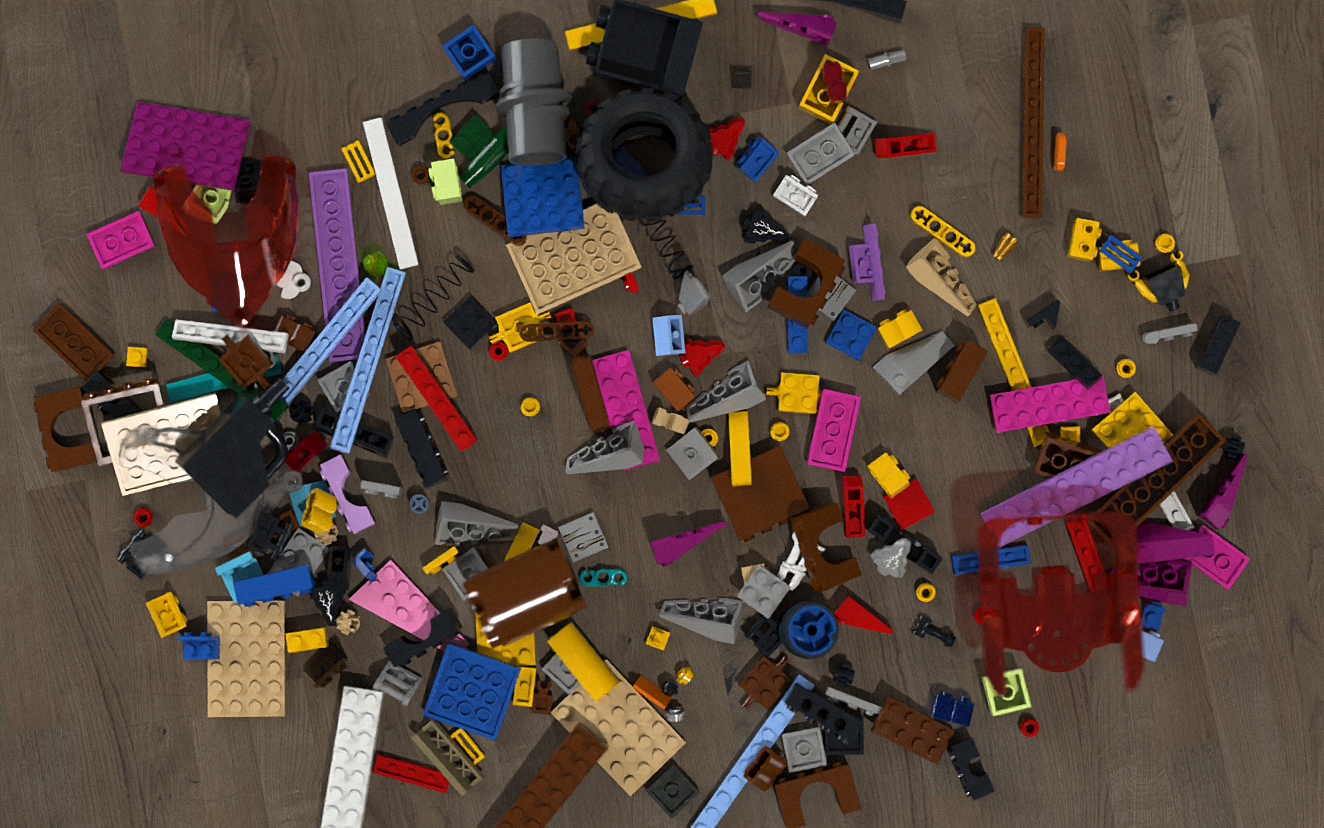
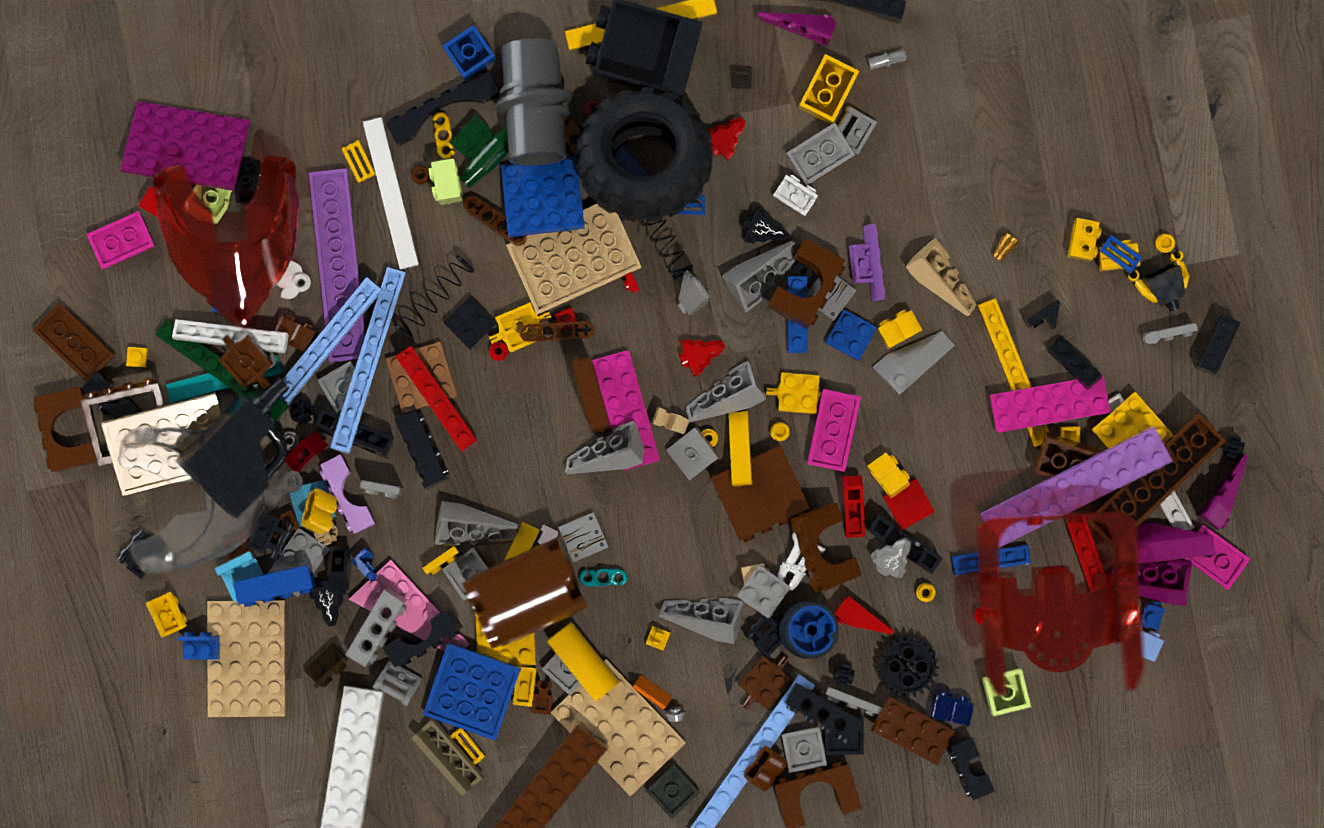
(137, 517): red plate -> none
(307, 640): yellow brick -> none
(348, 622): tan gear -> none
(358, 649): none -> light grey brick
(375, 263): clear neon green cone -> none
(410, 773): red tile -> none
(419, 501): sand blue wheel -> none
(530, 406): yellow plate -> none
(573, 346): reddish brown panel -> none
(668, 335): light blue brick -> none
(669, 688): black plate -> none
(674, 389): dark orange brick -> none
(675, 546): magenta wedge -> none
(684, 675): yellow plate -> none
(756, 158): blue bracket -> none
(836, 88): dark red brick -> none
(905, 145): red slope -> none
(920, 654): none -> black gear
(944, 229): yellow beam -> none
(948, 639): black hinge -> none
(961, 371): reddish brown brick -> none
(1033, 122): reddish brown plate -> none
(1034, 731): red plate -> none
(1059, 151): orange tile -> none
(1132, 368): yellow plate -> none

